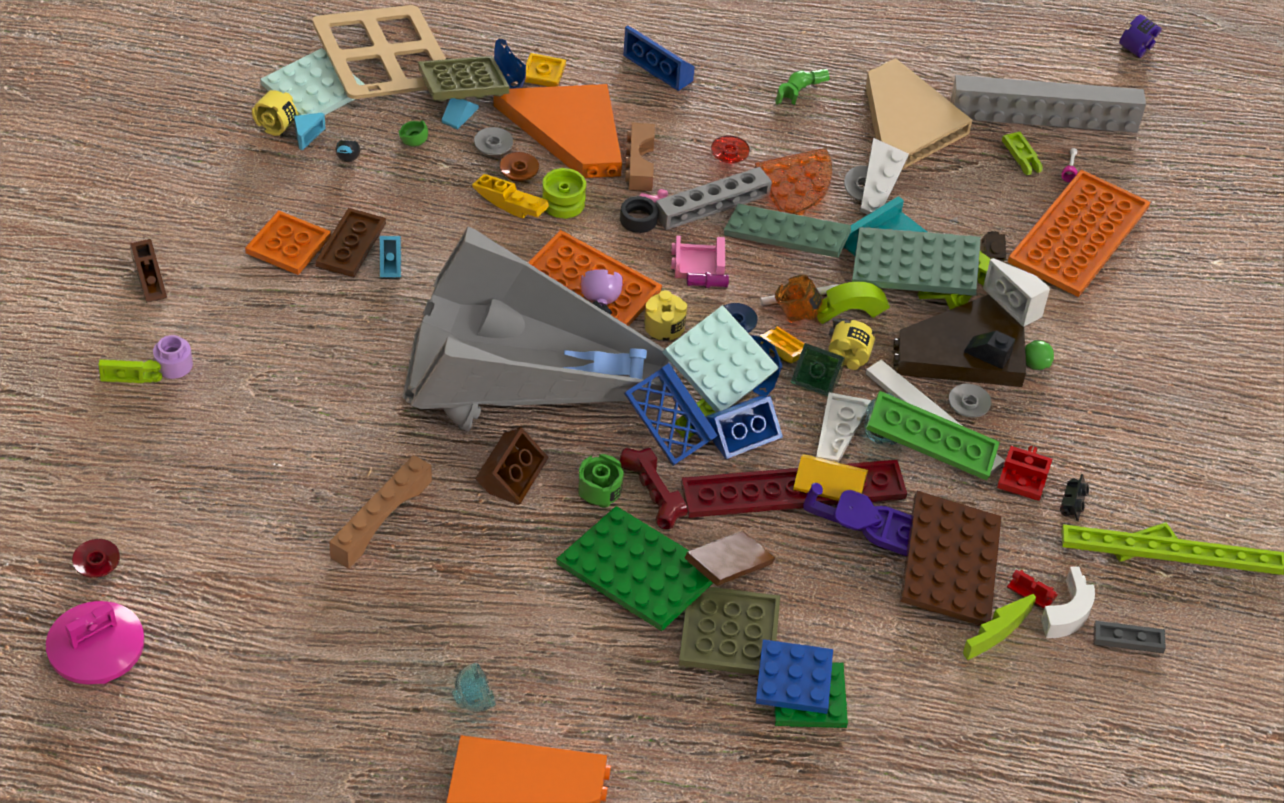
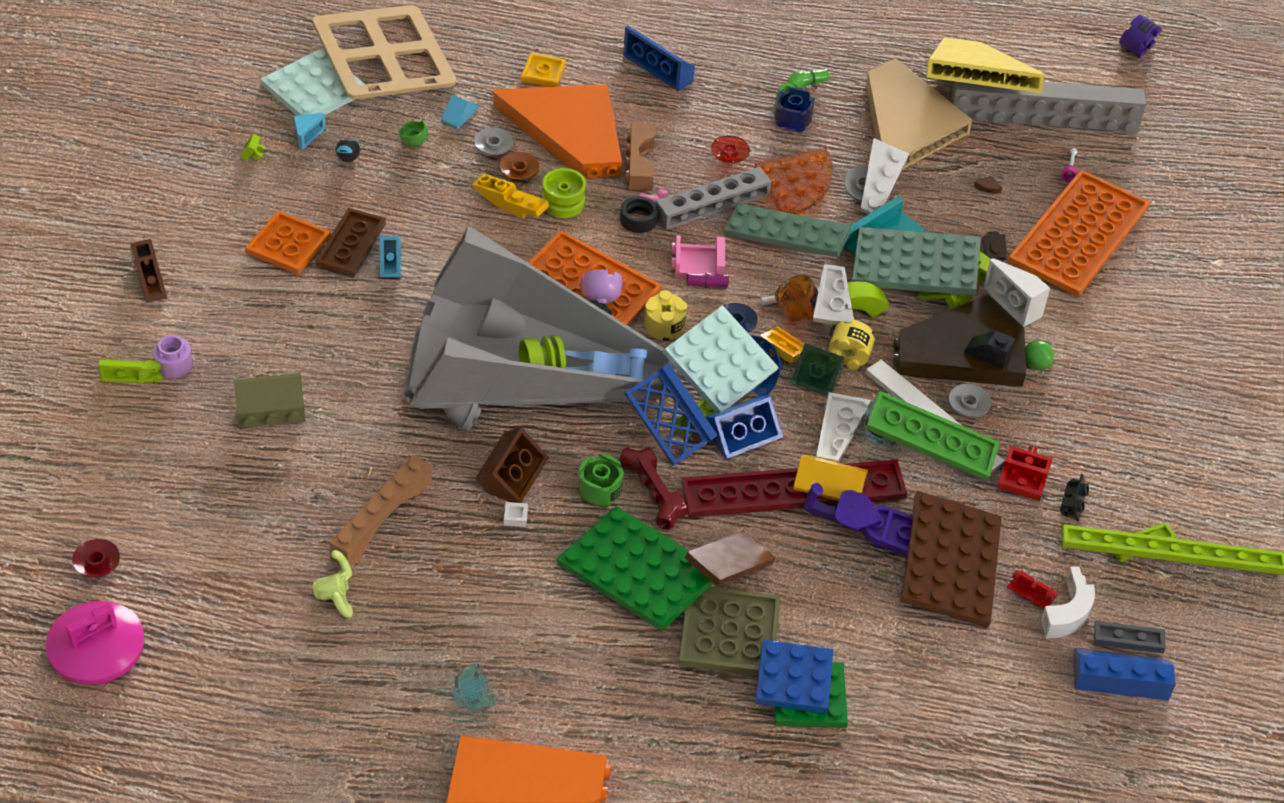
(252, 148): none -> lime tile
(269, 400): none -> olive slope
(275, 112): light yellow brick -> none
(335, 586): none -> yellowish green piece
(463, 78): olive plate -> none
(509, 64): blue piece -> none
(515, 514): none -> white plate
(548, 352): none -> lime wheel
(794, 109): none -> clear blue brick
(833, 297): none -> white wing
(982, 65): none -> light yellow slope
(988, 184): none -> reddish brown tile
(1002, 624): lime slope -> none
(1022, 152): lime hinge -> none
(1123, 674): none -> blue slope

